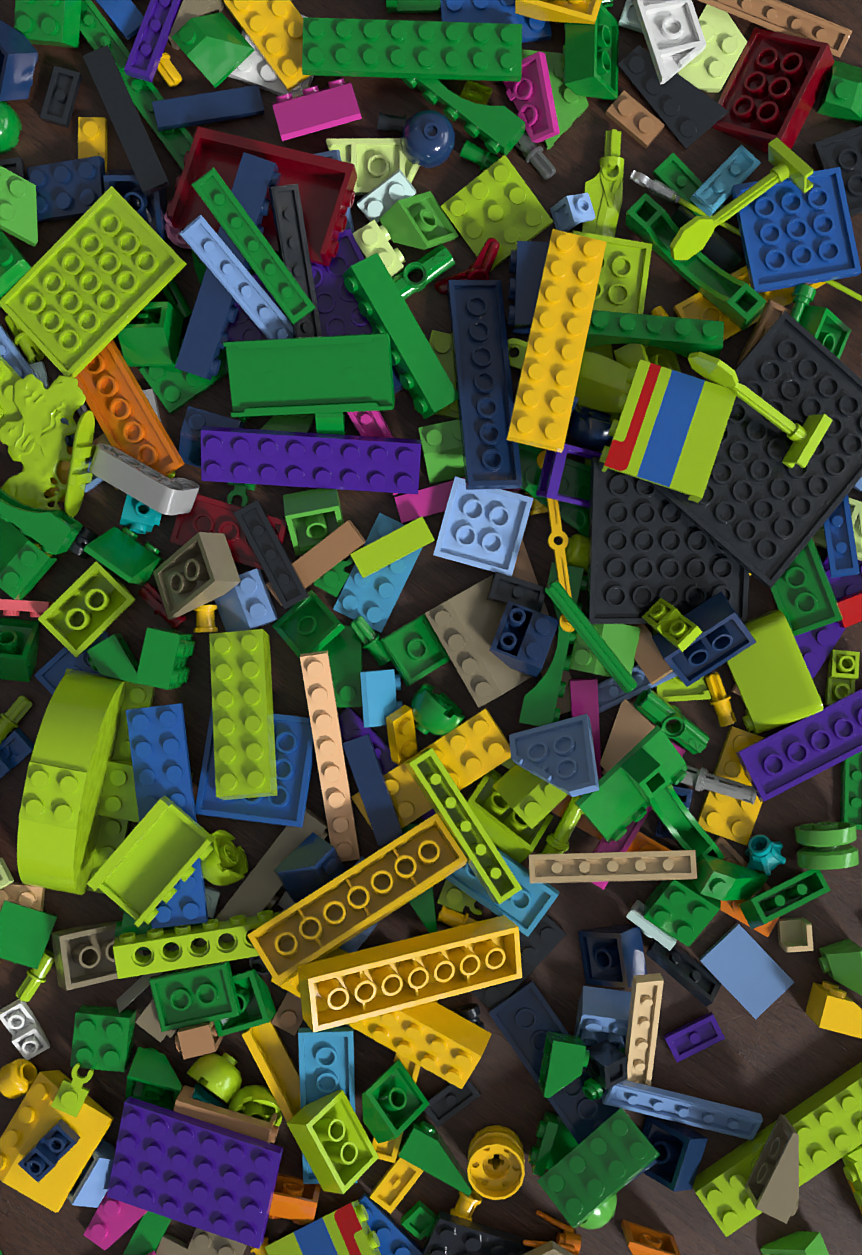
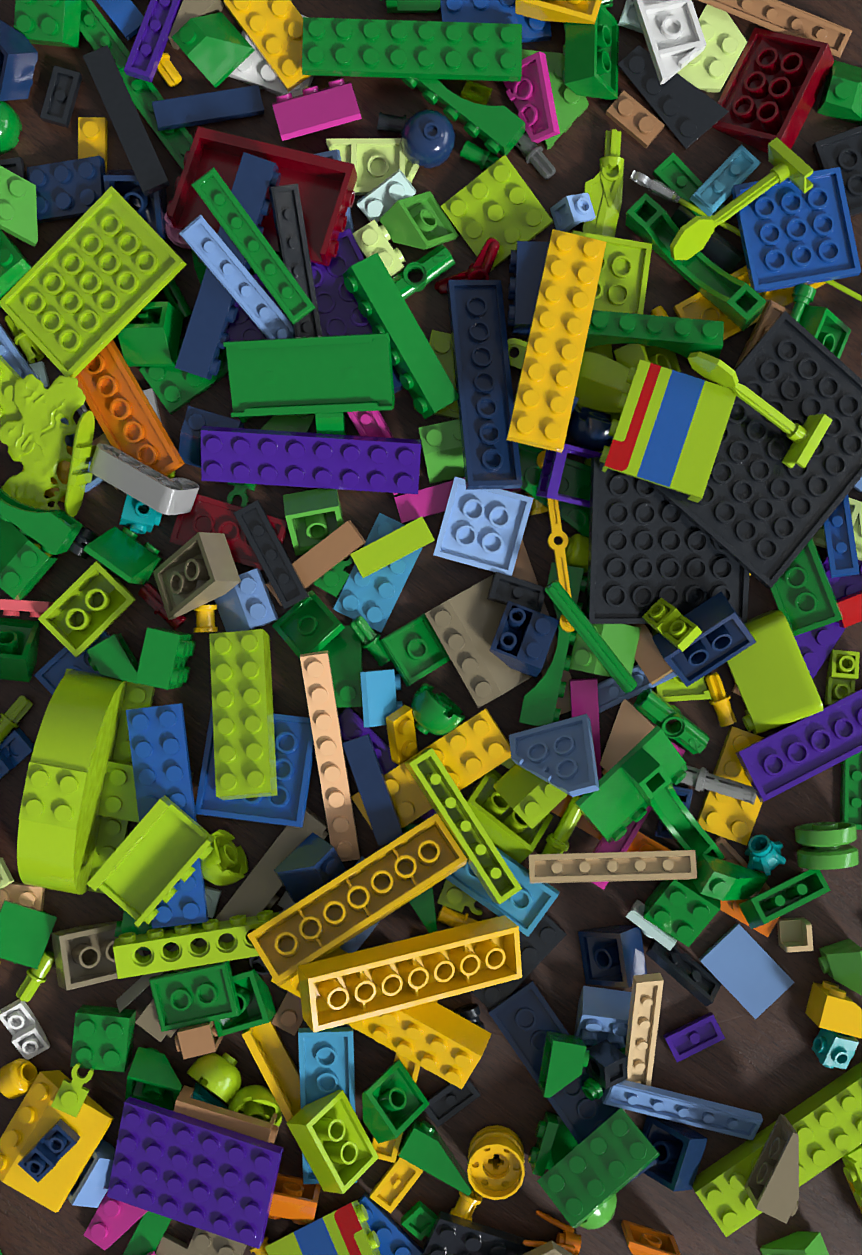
(834, 1048): none -> teal brick

